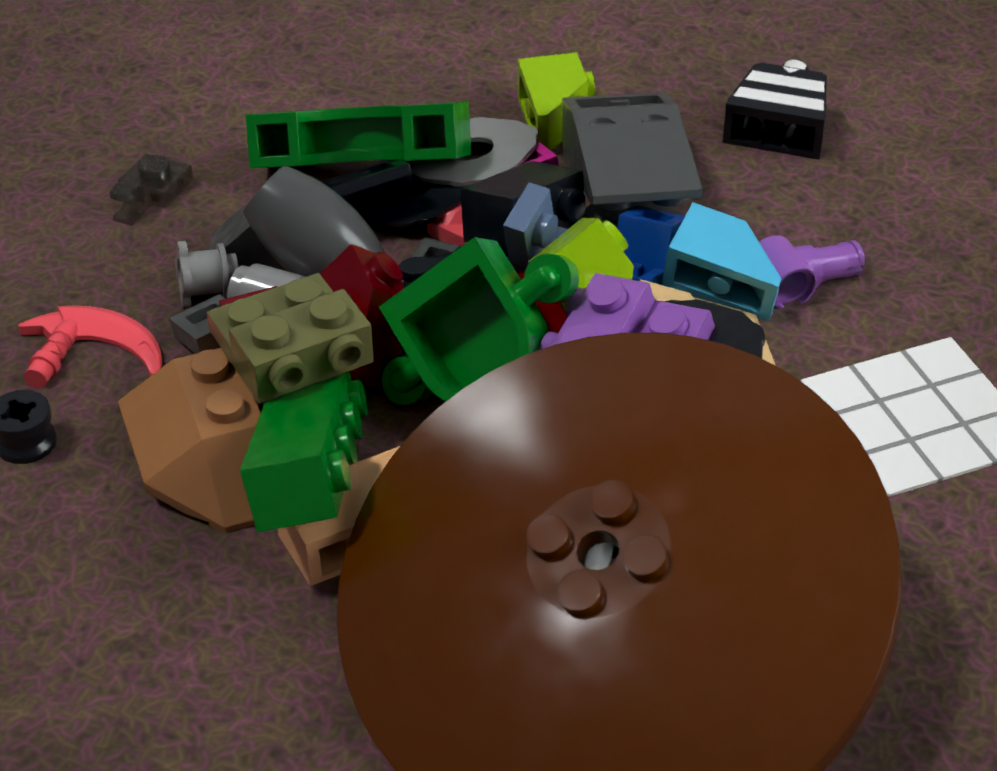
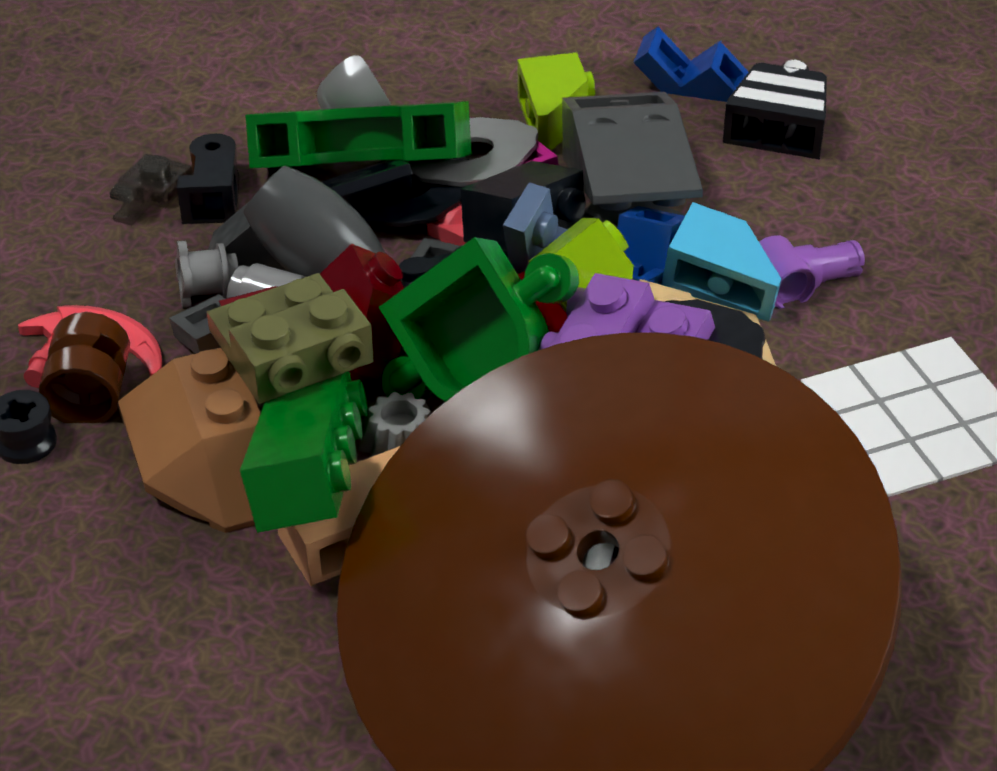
(85, 368): none -> reddish brown wheel
(213, 188): none -> black leg
(351, 86): none -> light grey helmet
(391, 422): none -> light grey piece
(707, 76): none -> blue slope

